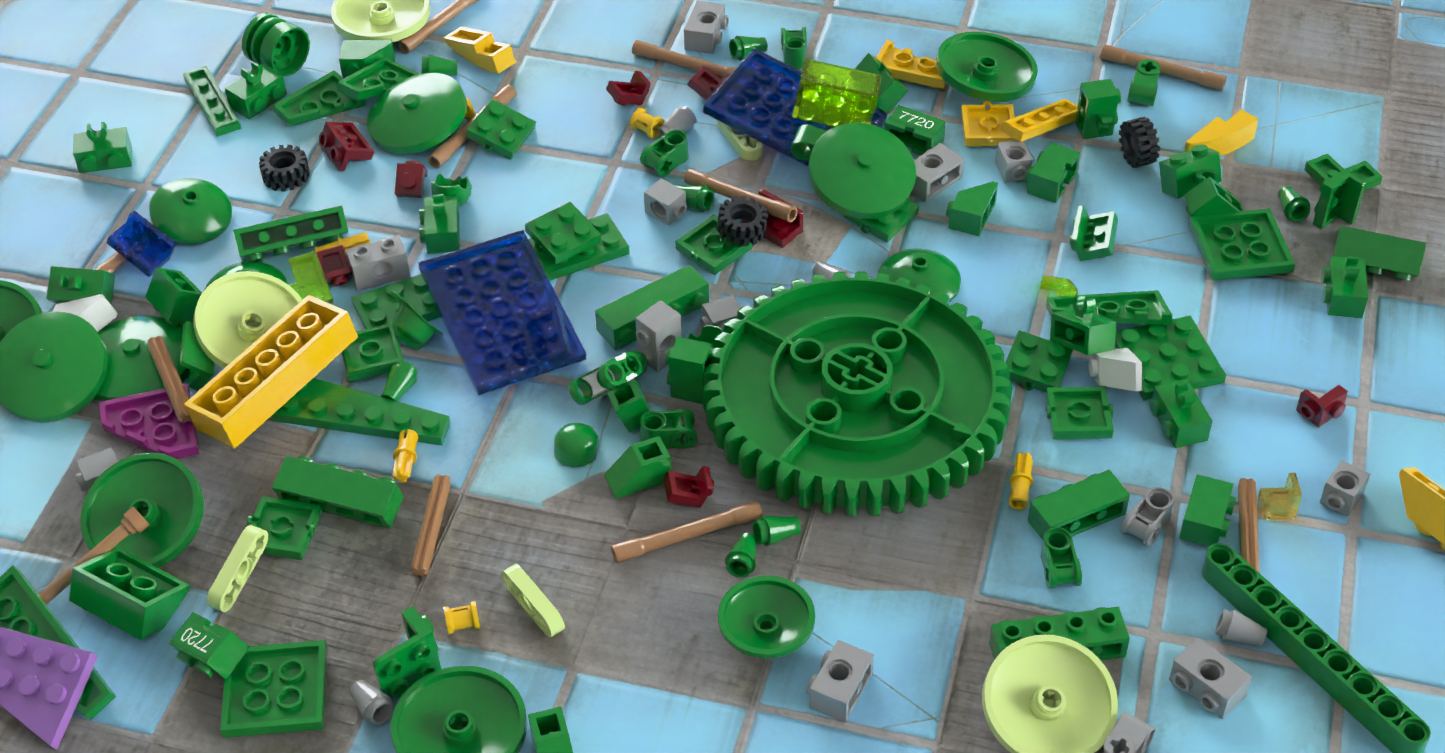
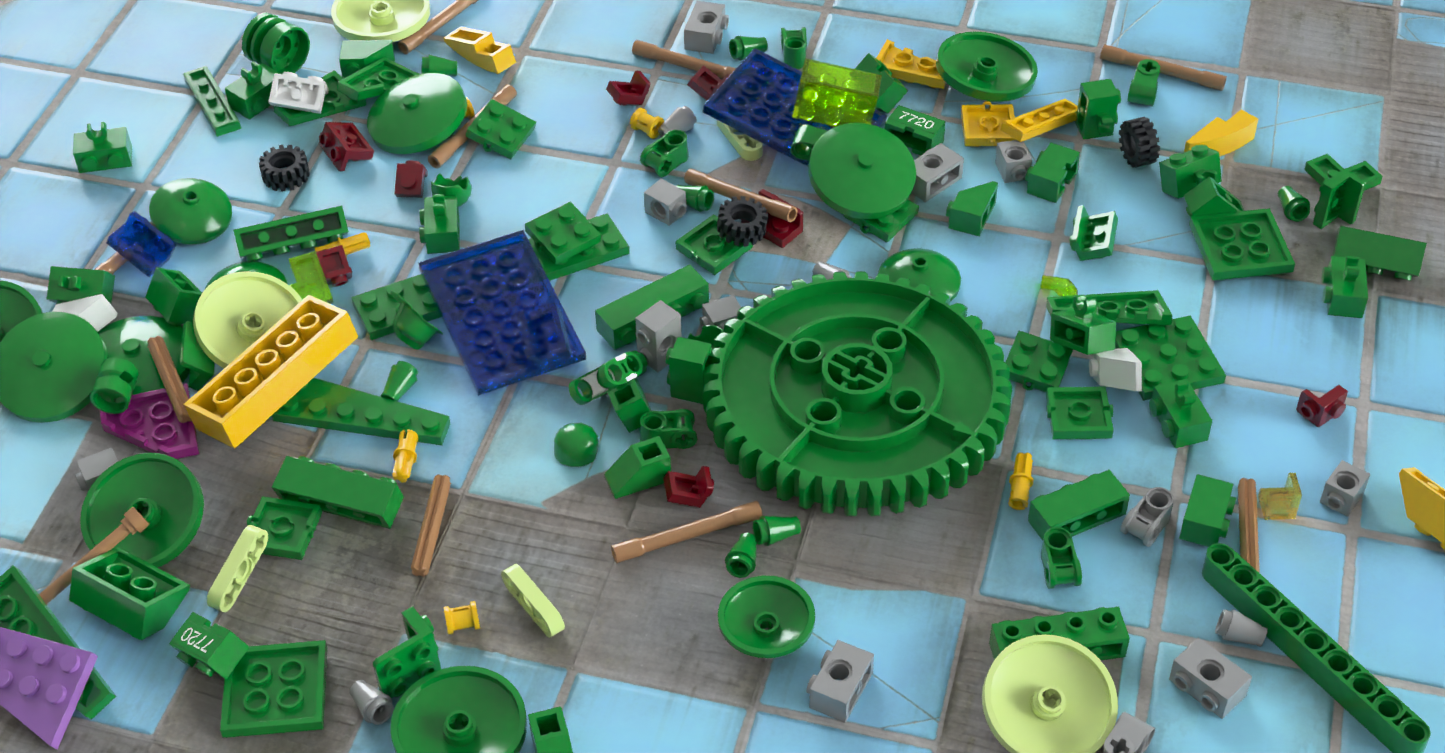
(114, 385): none -> green wheel
(298, 92): none -> white bracket
(372, 353): green plate -> none
(378, 263): light grey brick -> none

